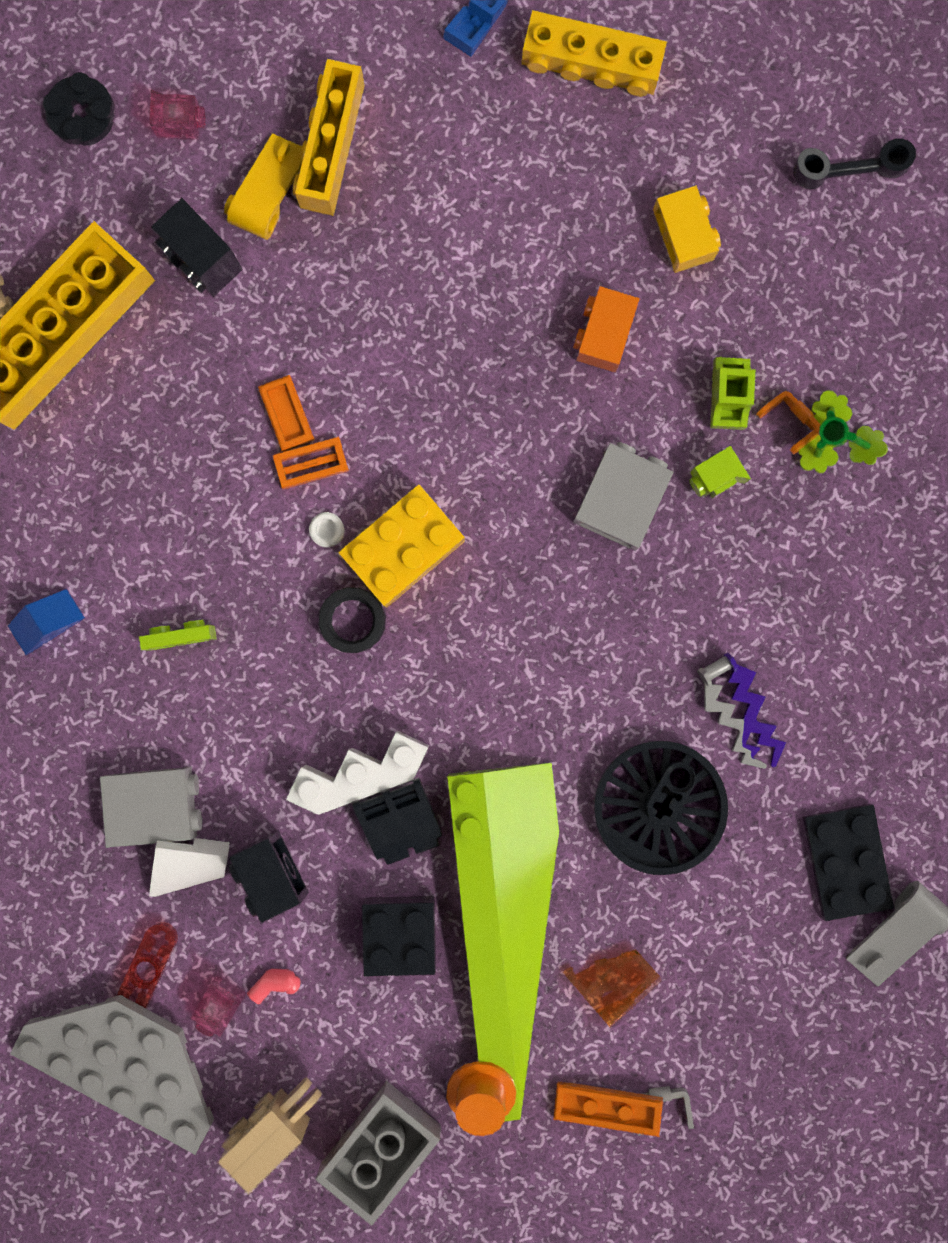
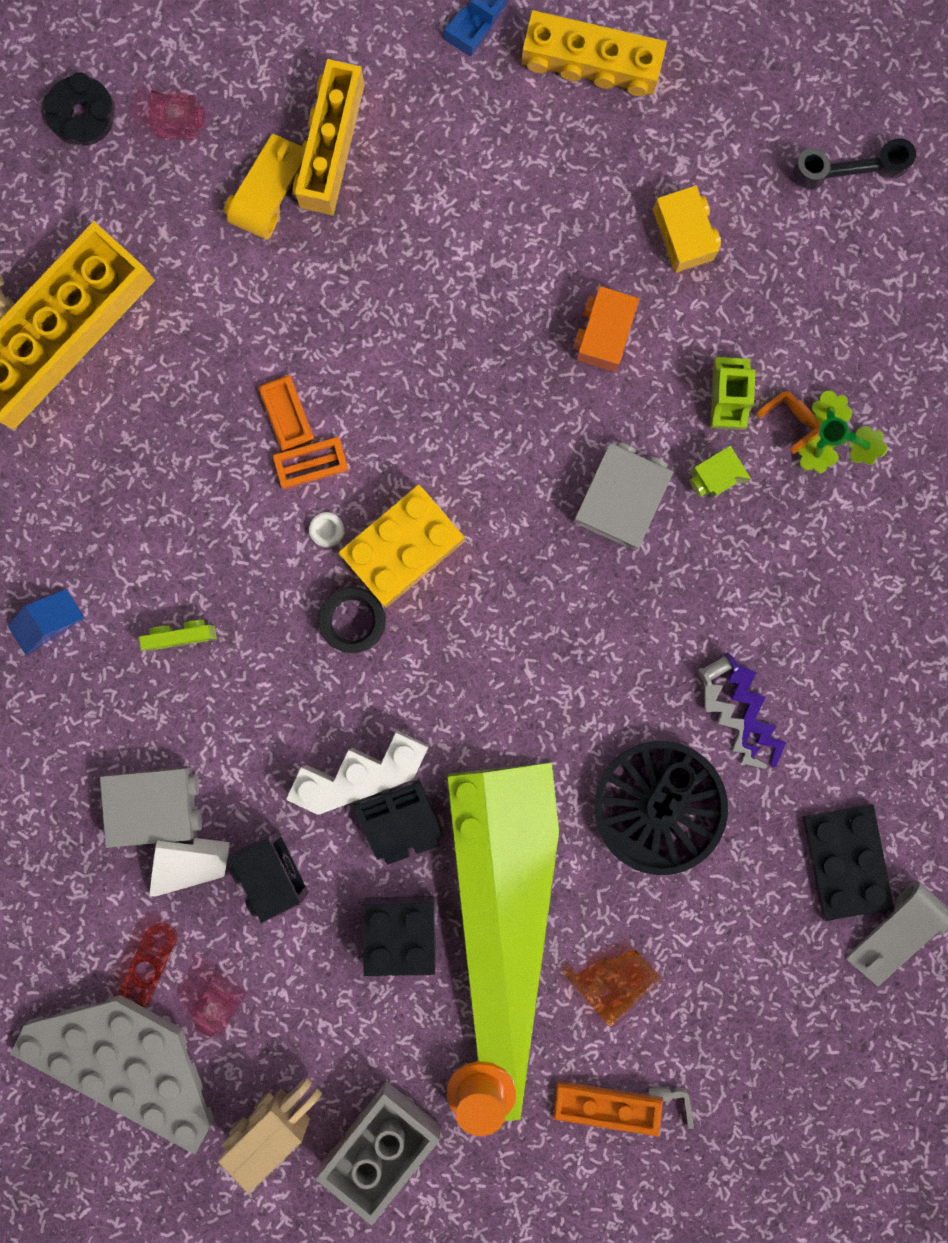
(195, 249): black brick -> none
(274, 980): coral arm -> none

